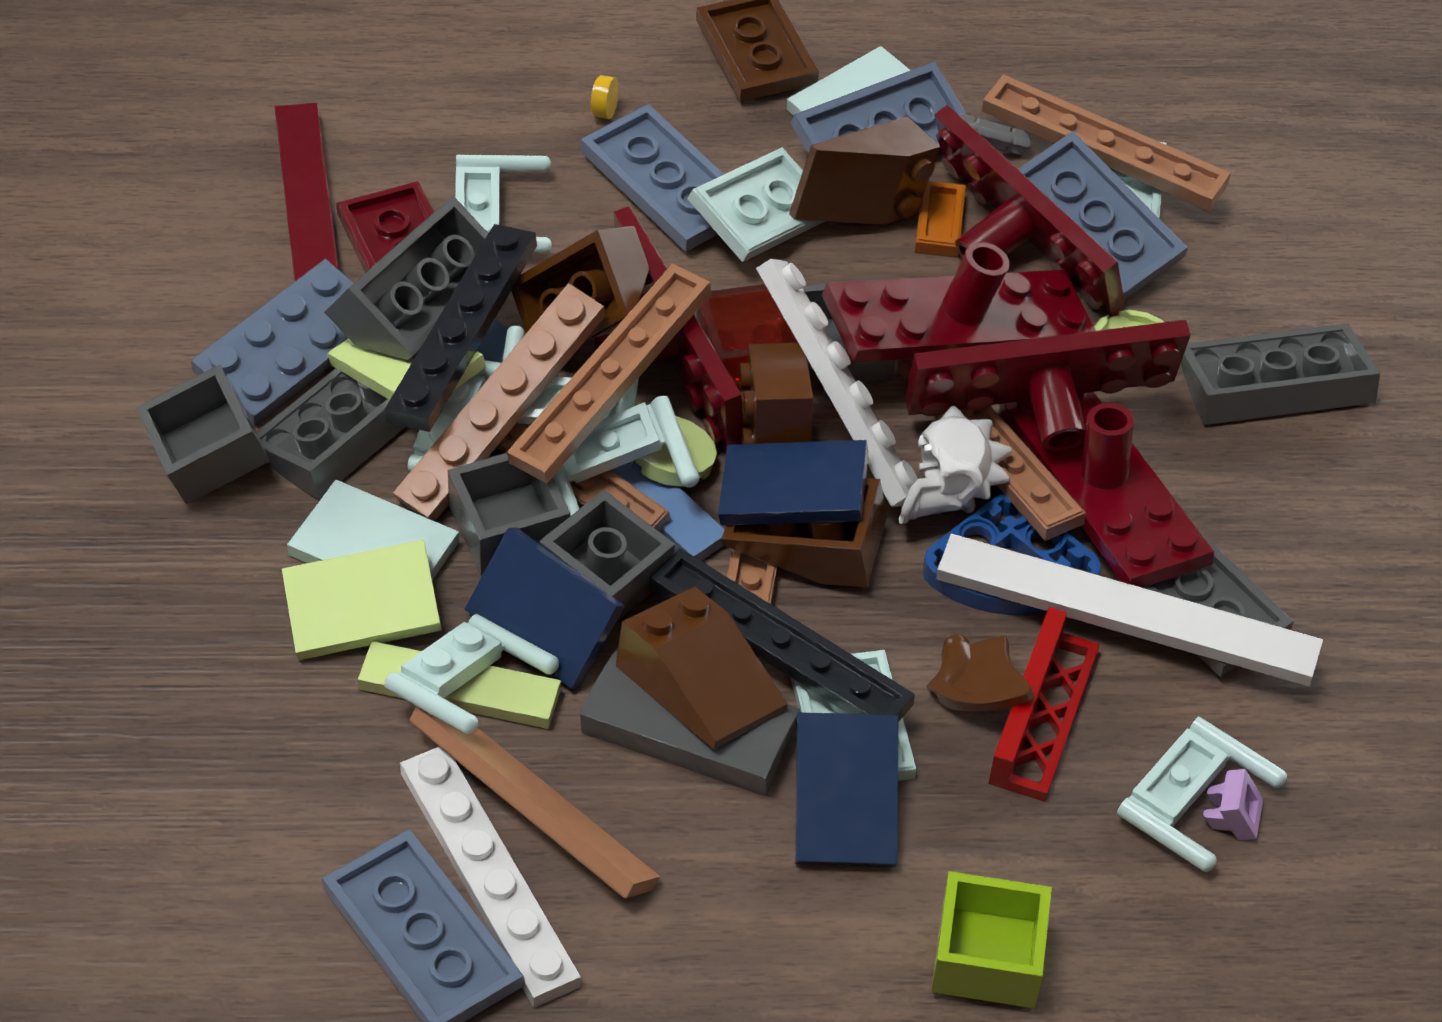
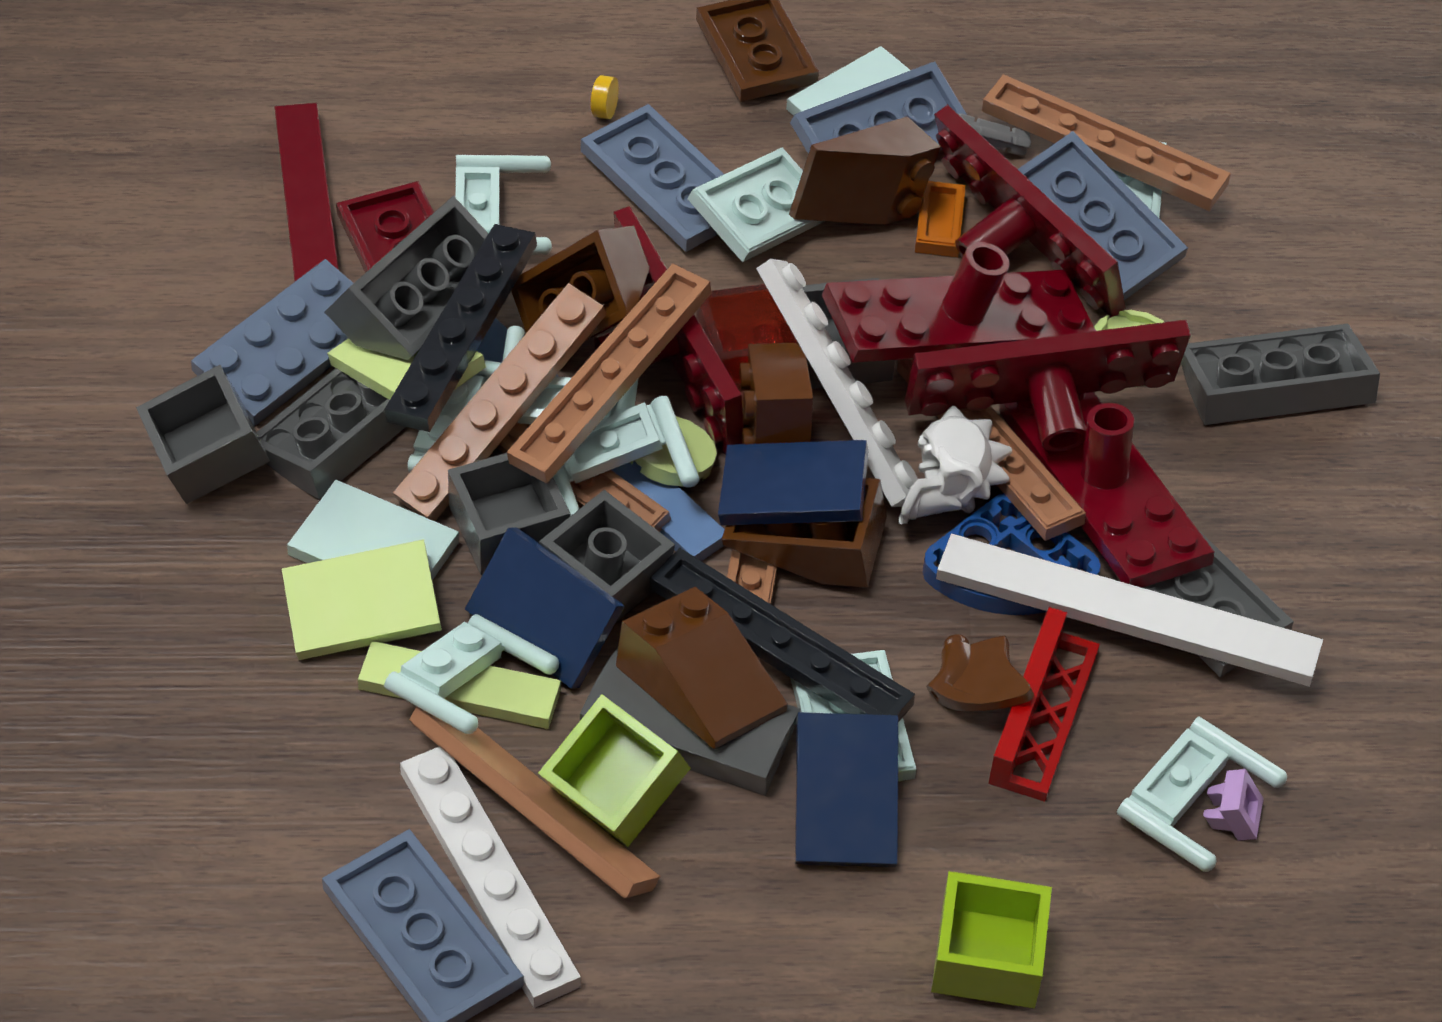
(614, 770): none -> lime piece

